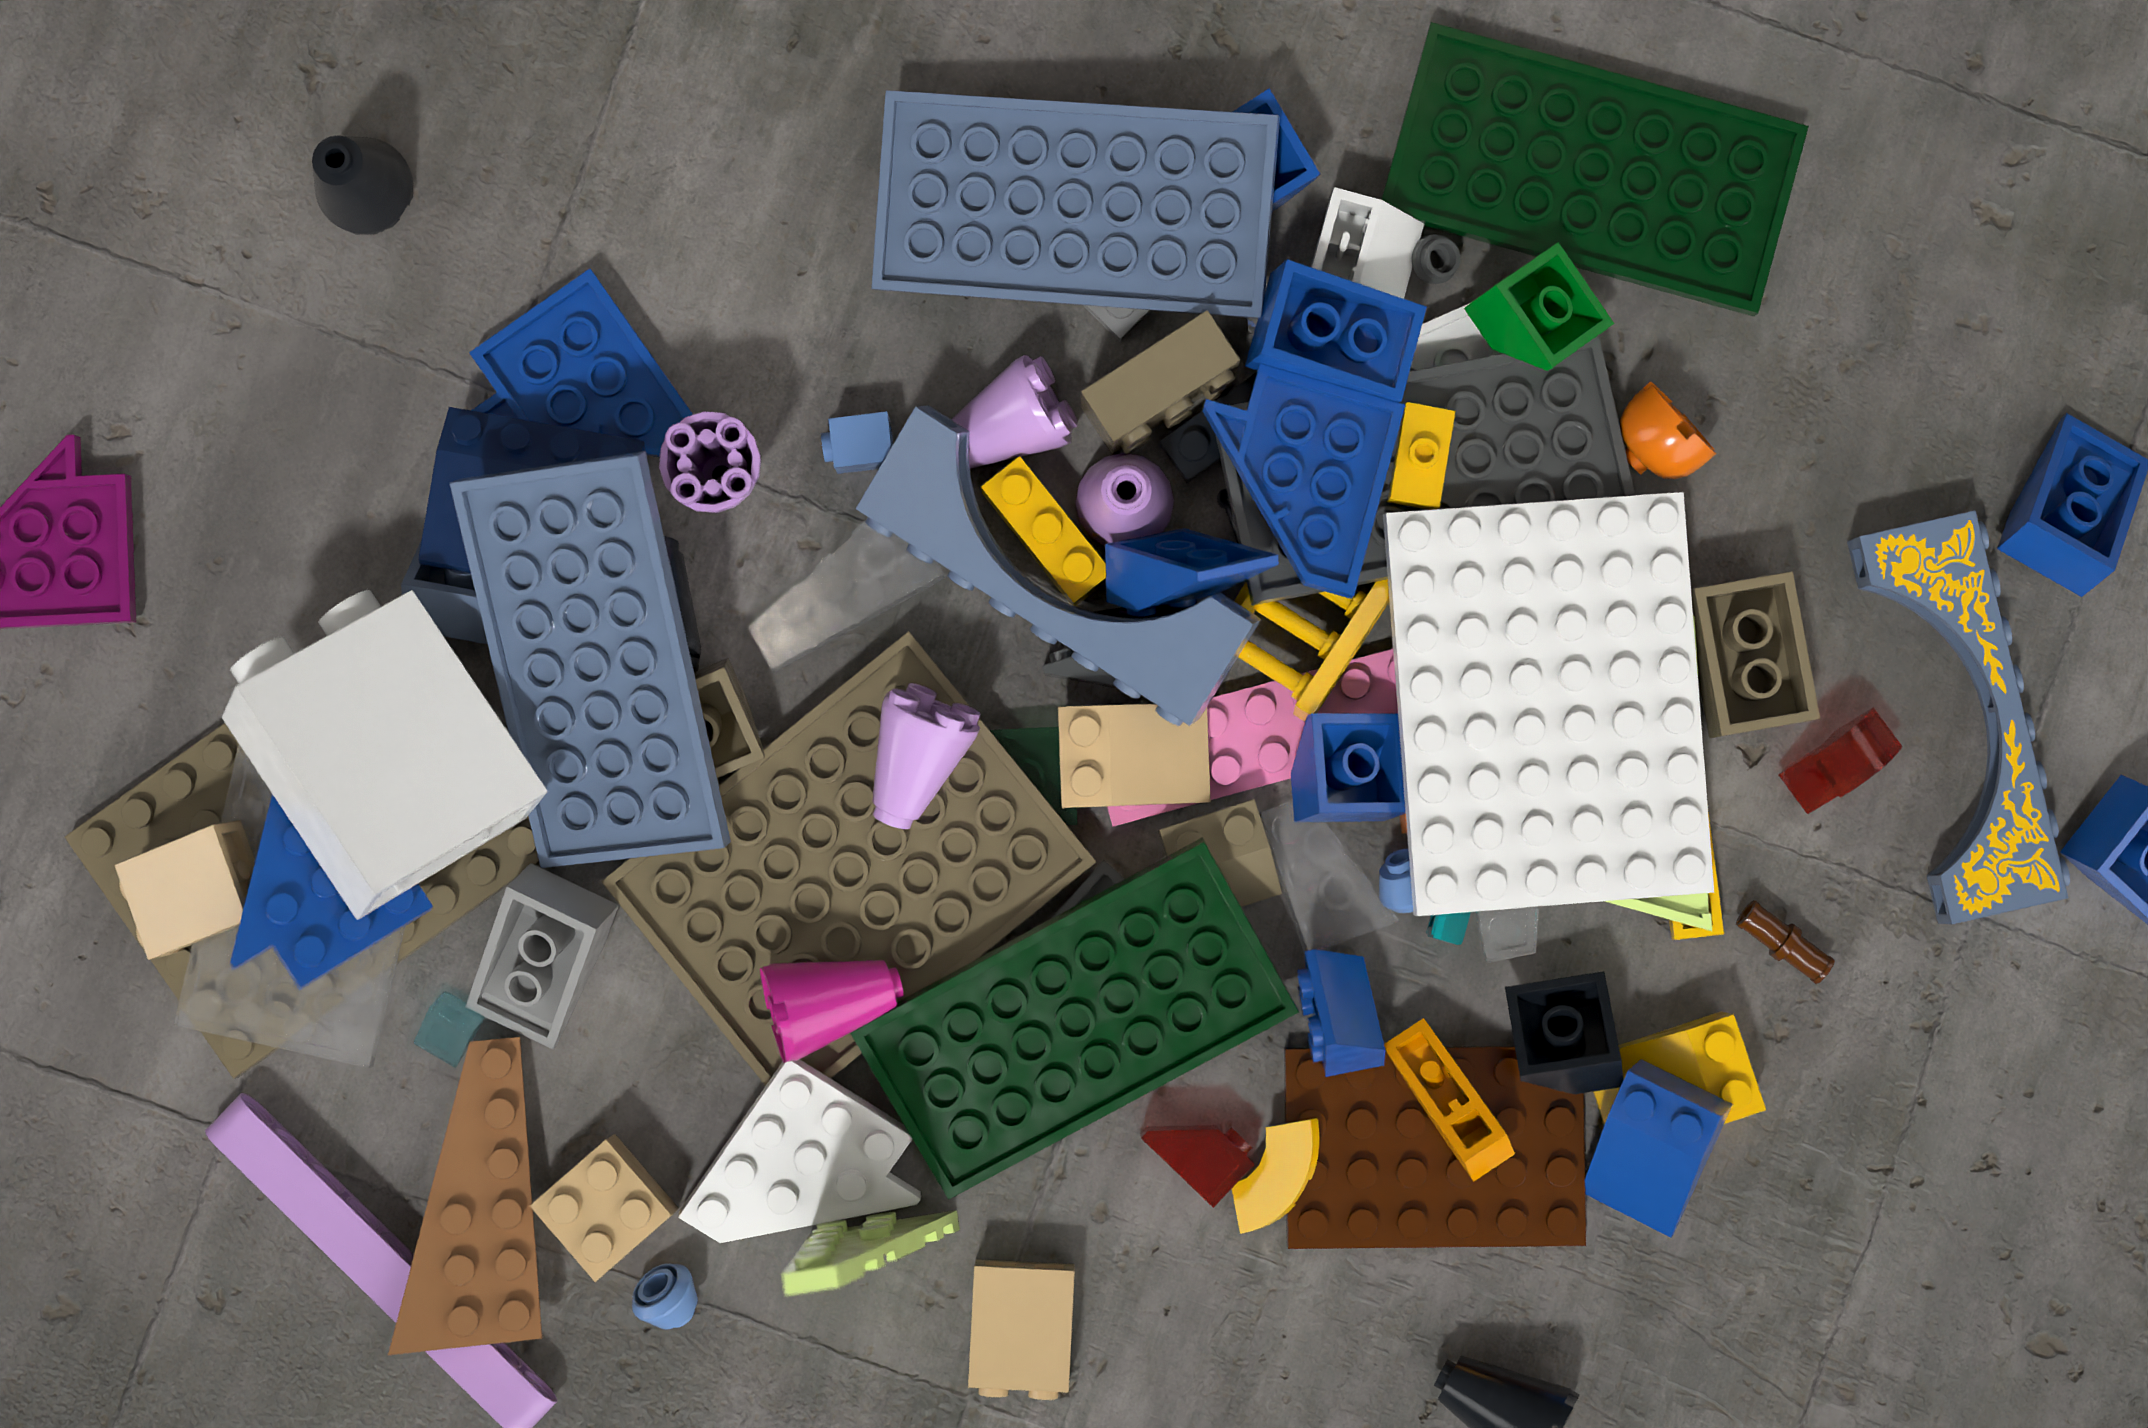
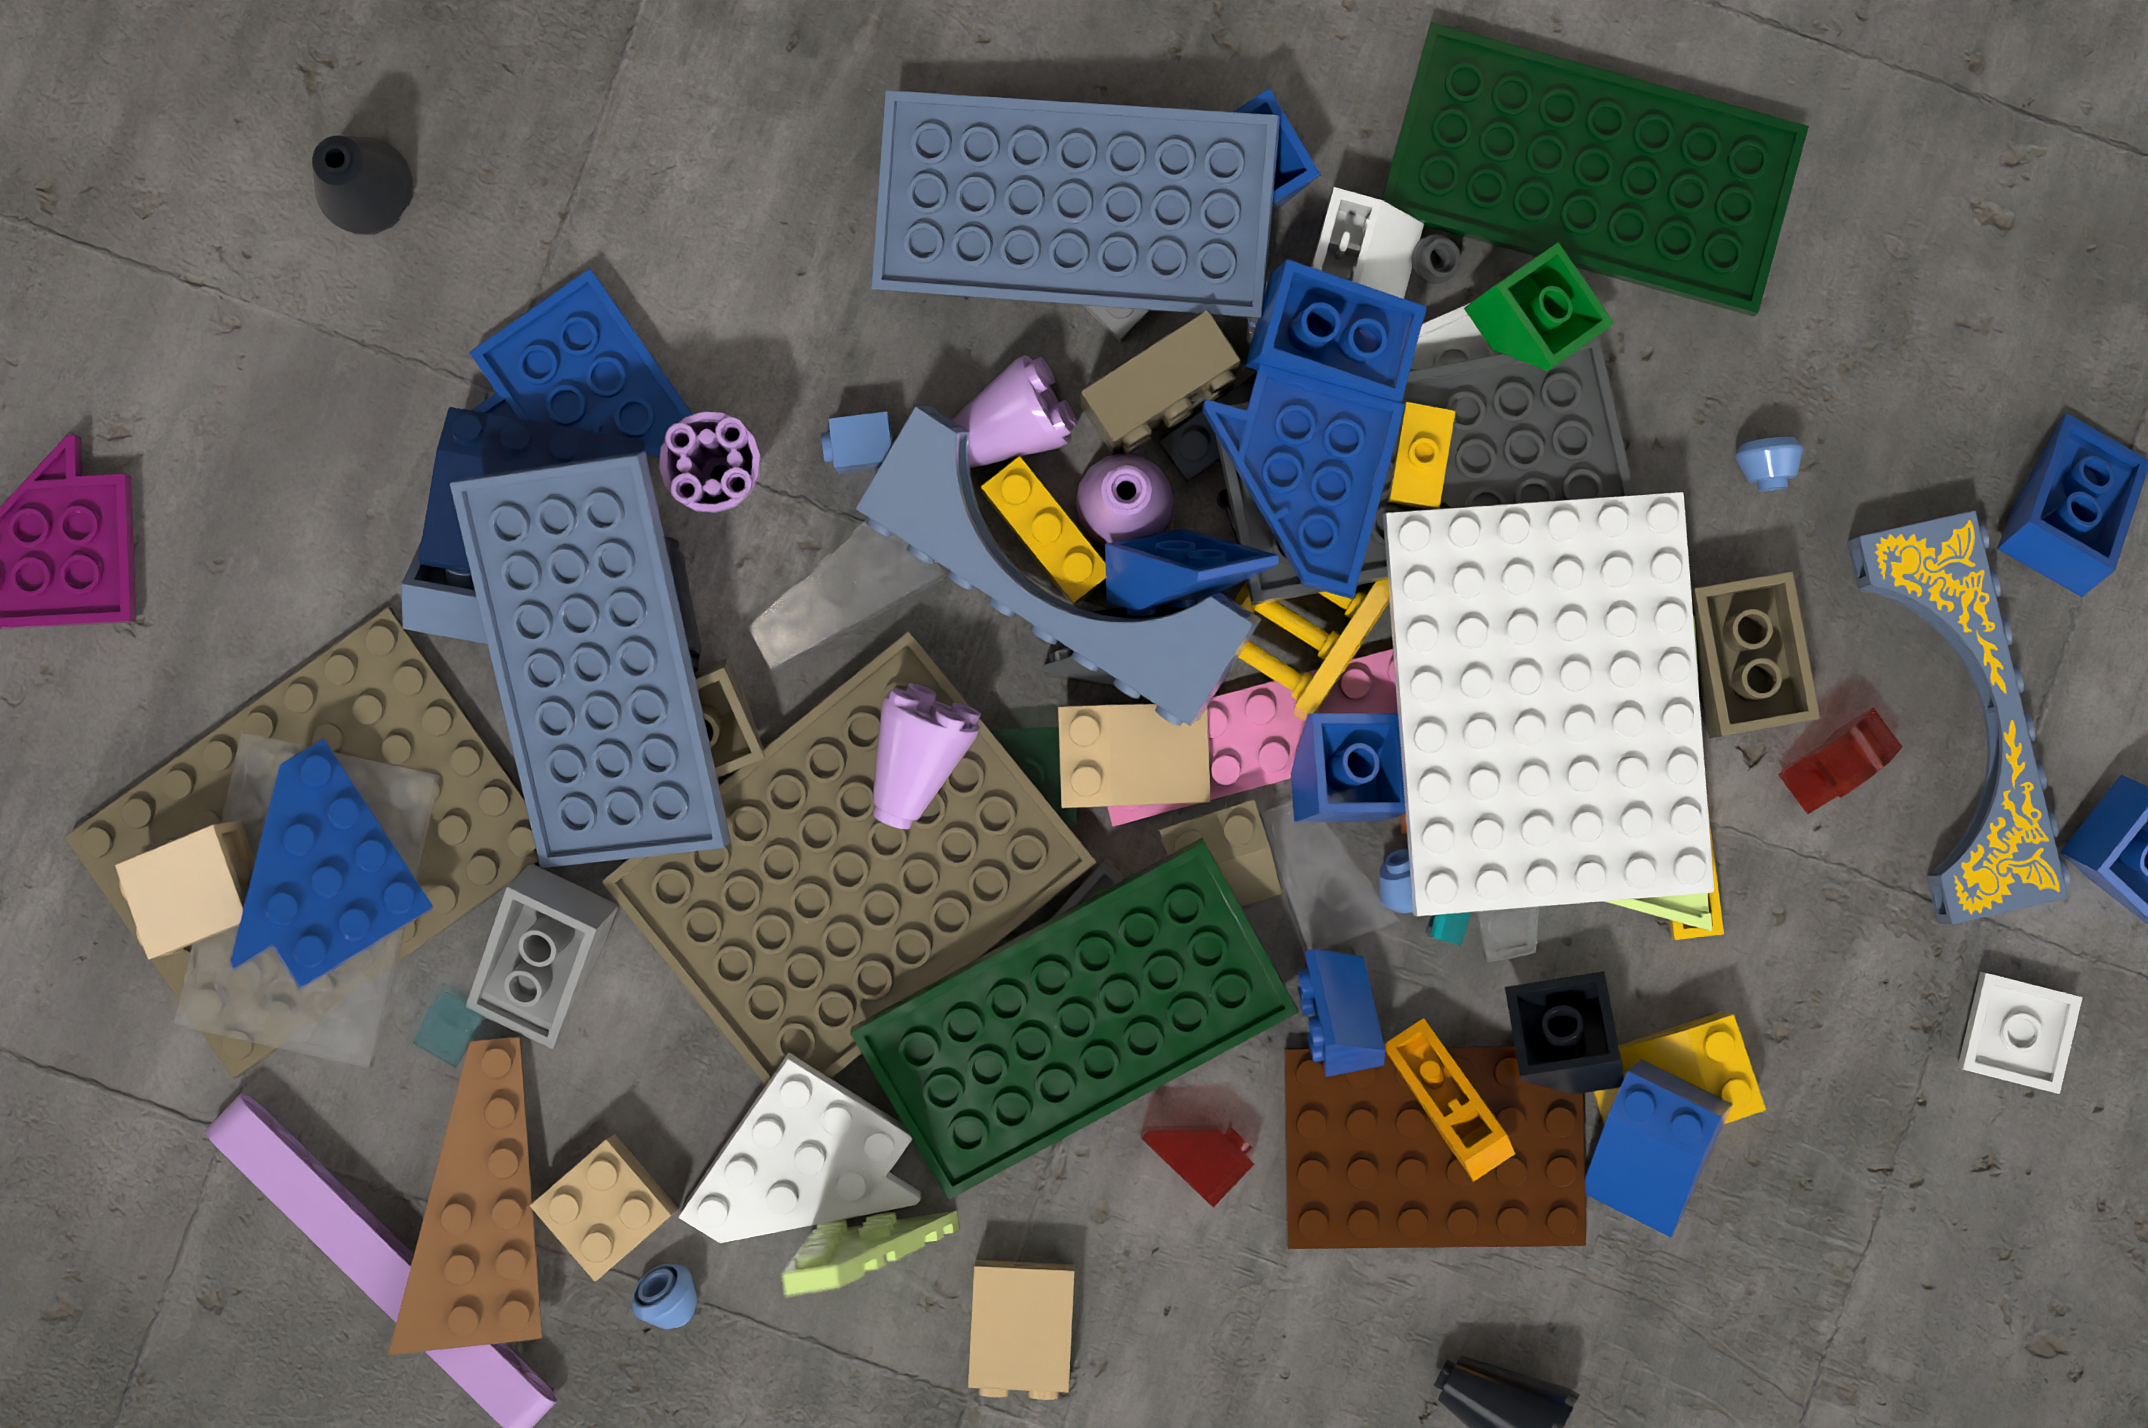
(379, 748): white brick -> none
(825, 1001): dark pink cone -> none
(1280, 1177): yellow tile -> none
(1662, 436): orange cylinder -> none
(1770, 462): none -> medium blue cone
(1785, 942): reddish brown pin -> none
(2019, 1032): none -> white plate

